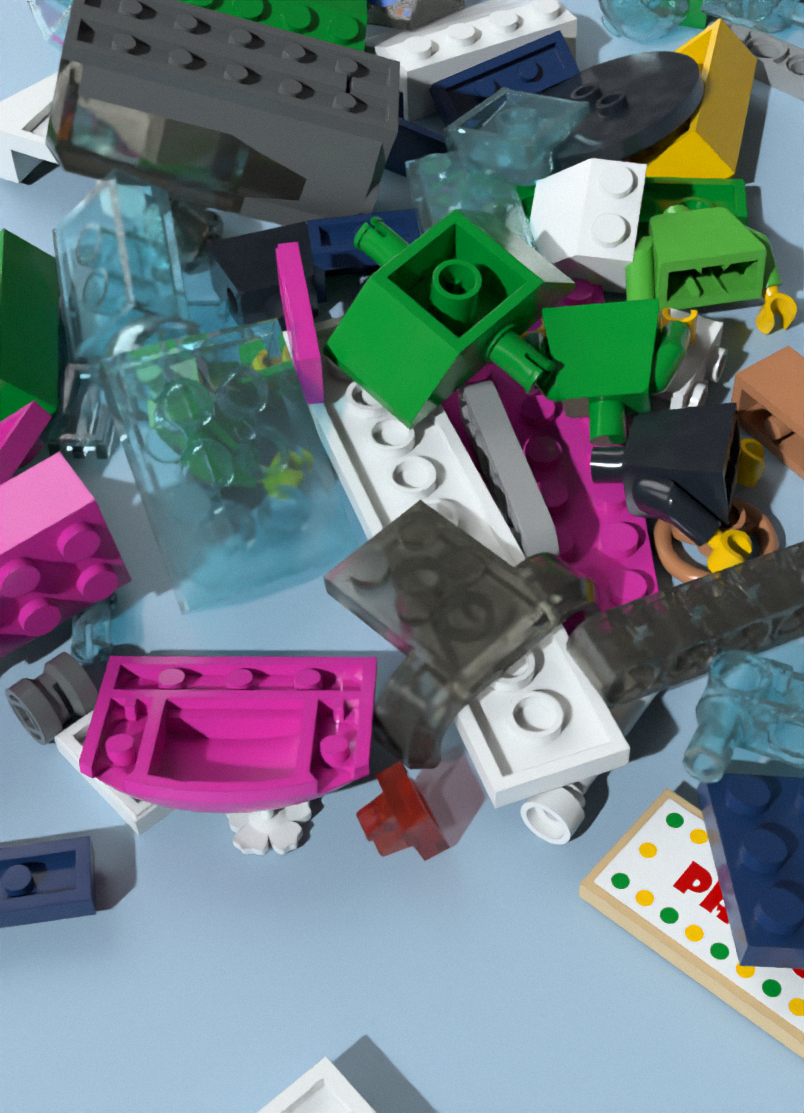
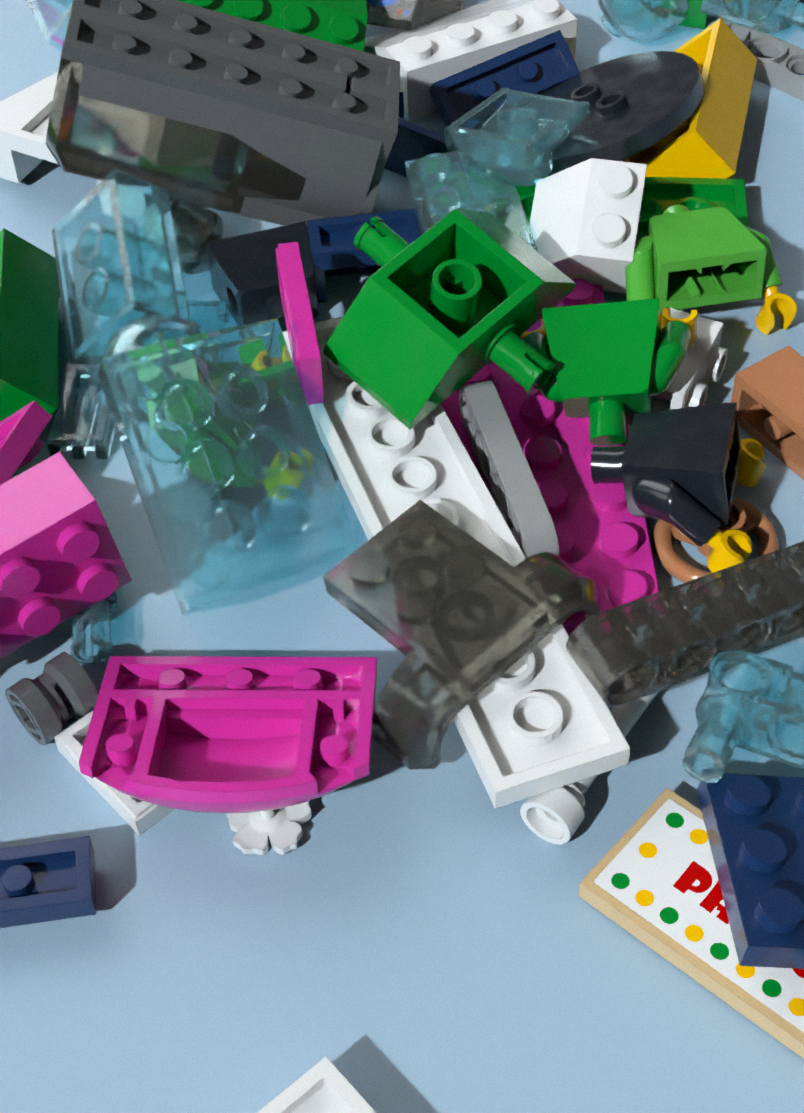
(401, 816): clear red tile -> none

